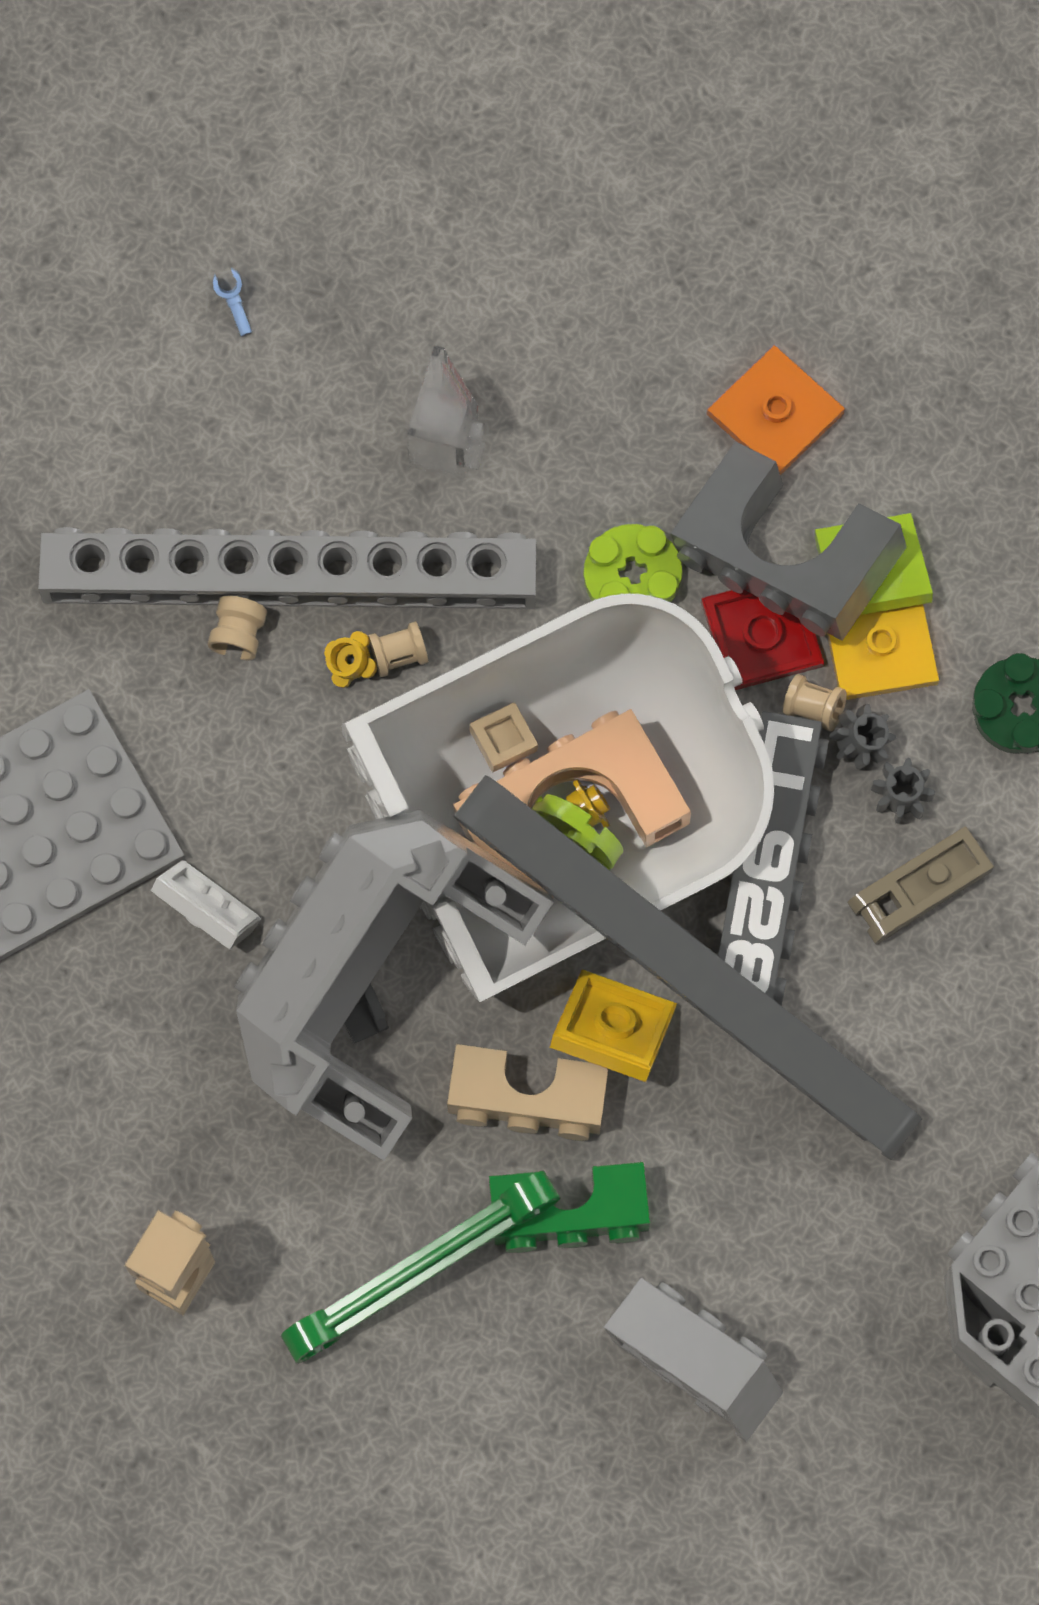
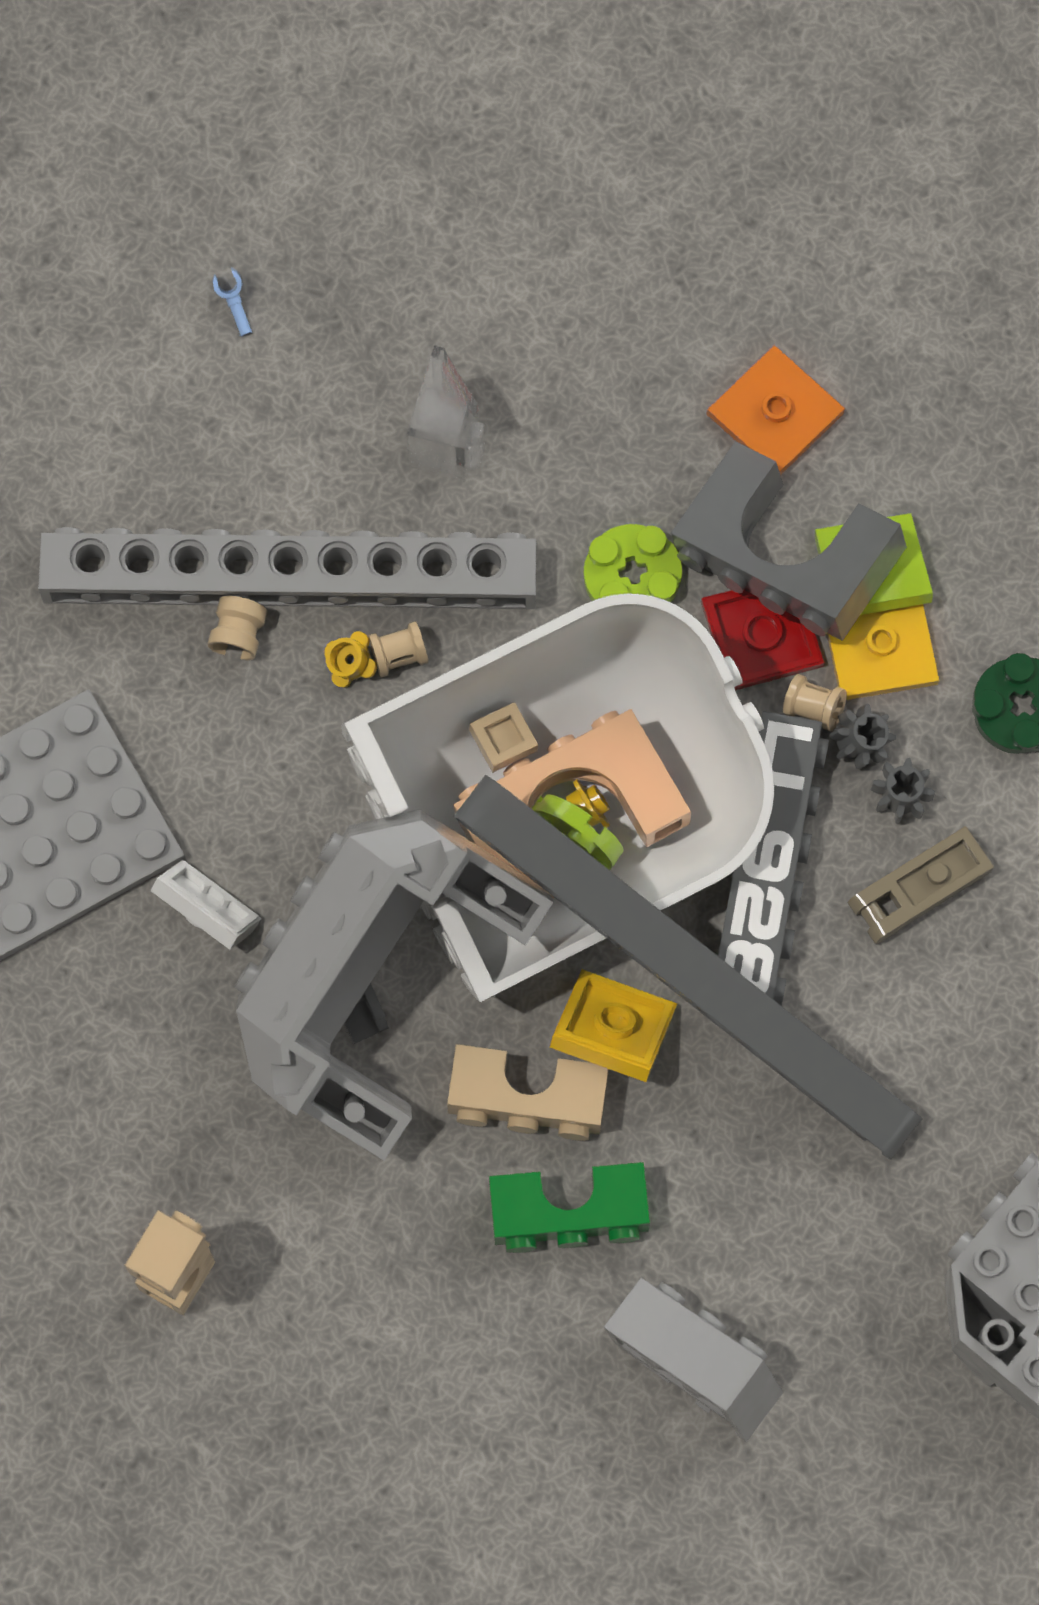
(516, 1206): green piece -> none

